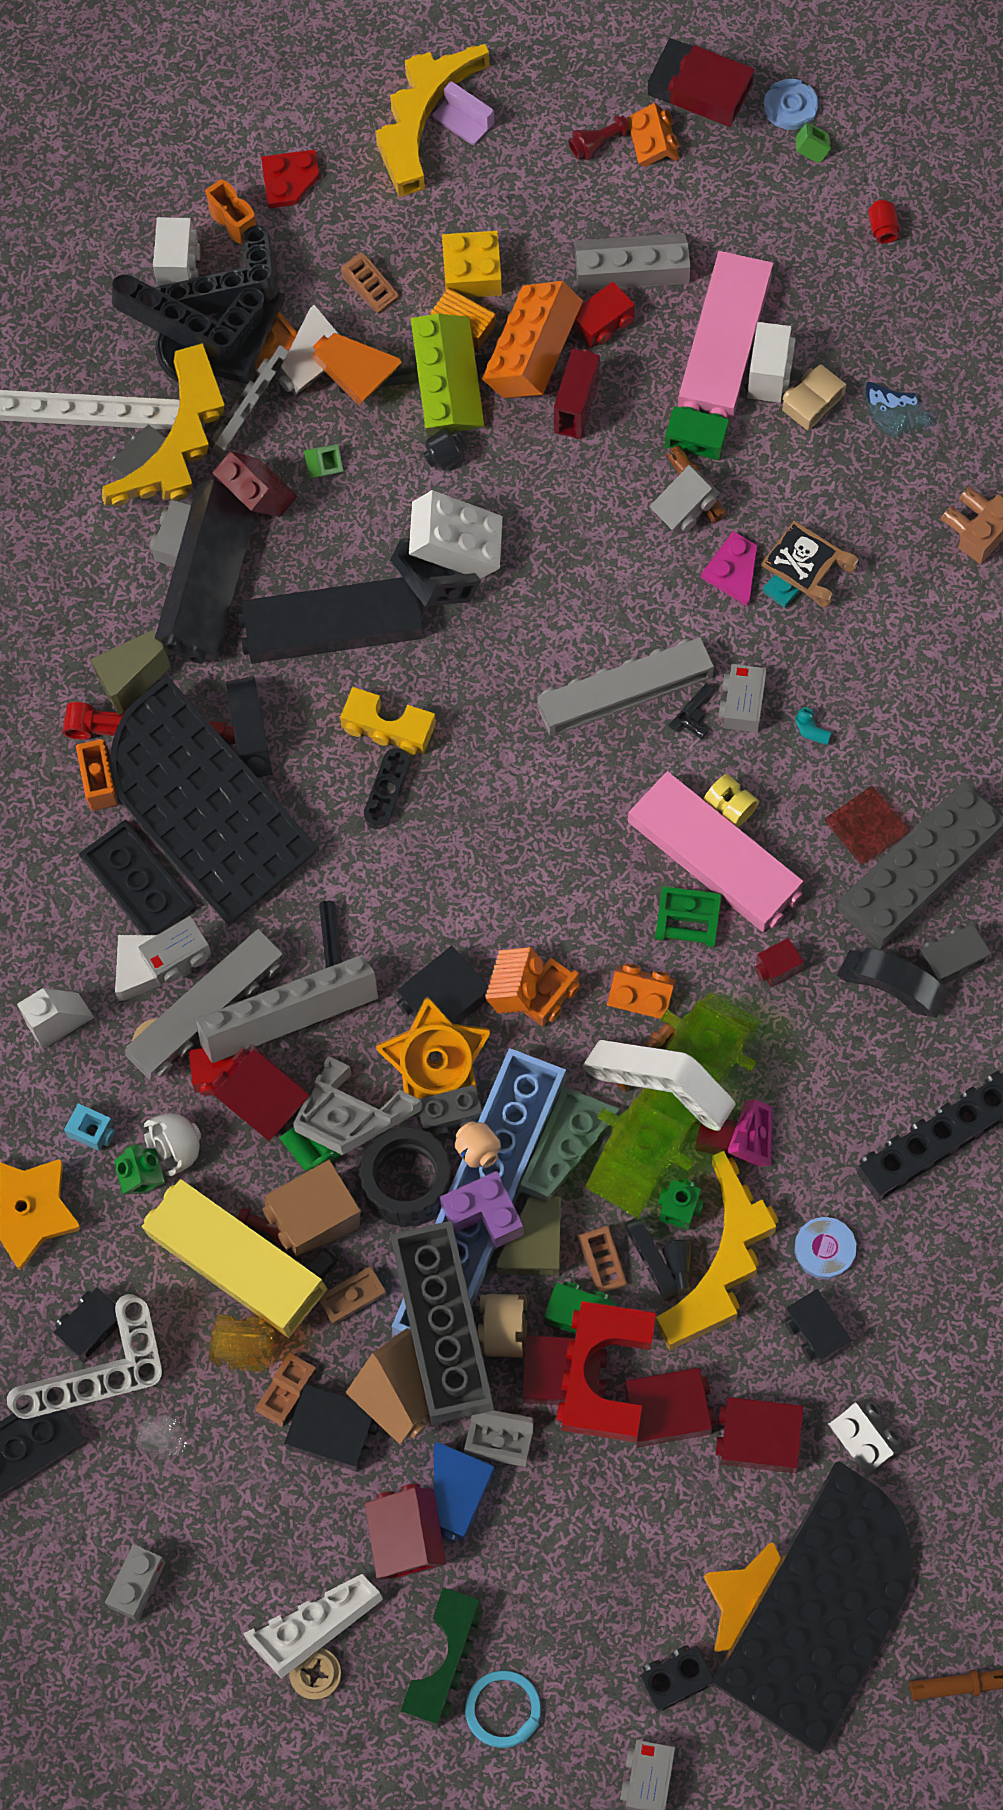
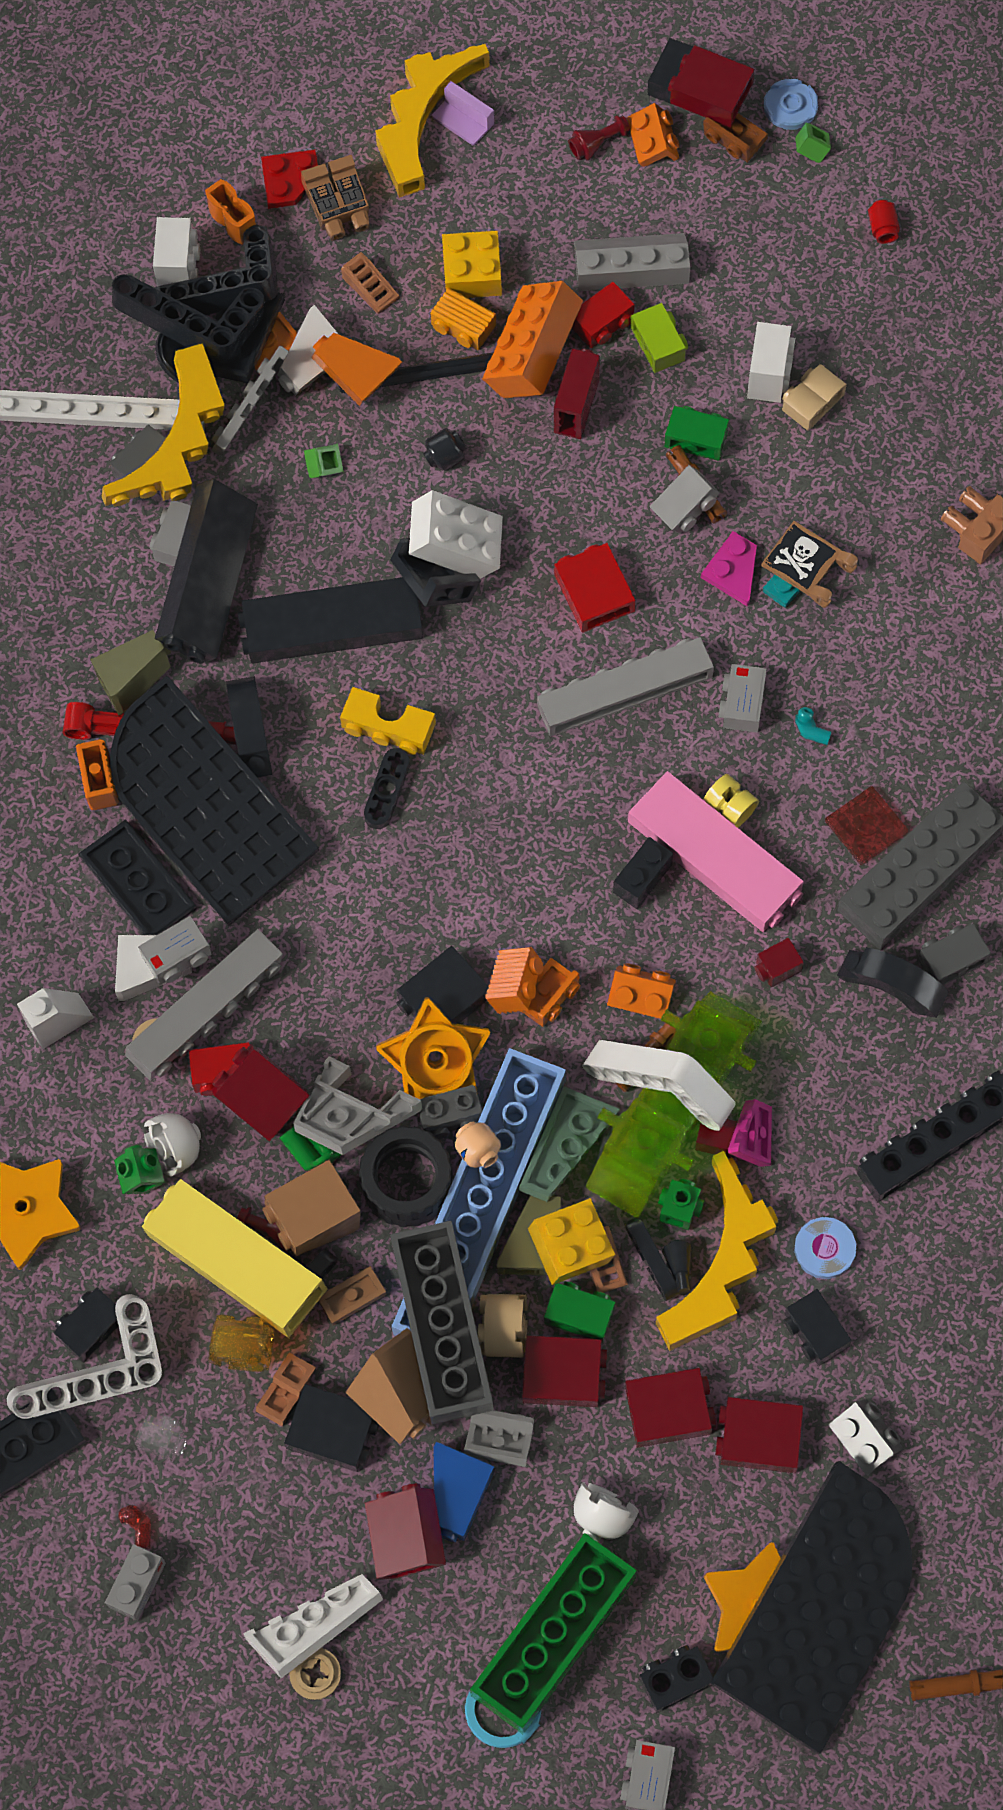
(86, 1118): medium azure brick -> none
(139, 1522): none -> clear red arm
(255, 484): dark red brick -> none
(287, 1008): light grey brick -> none
(330, 933): black axle -> none
(341, 206): none -> medium nougat hips
(428, 1696): dark green arch -> none
(447, 373): lime slope -> none
(486, 1202): medium lavender brick -> none
(553, 1633): none -> green brick
(571, 1241): none -> yellow brick
(594, 587): none -> red brick
(596, 1328): red arch -> none
(602, 1513): none -> white cylinder
(643, 872): none -> black brick
(658, 337): none -> lime brick
(688, 907): green plate -> none
(693, 713): black hose -> none
(725, 334): bright pink brick -> none
(740, 140): none -> dark orange bracket
(893, 409): clear light blue arm -> none

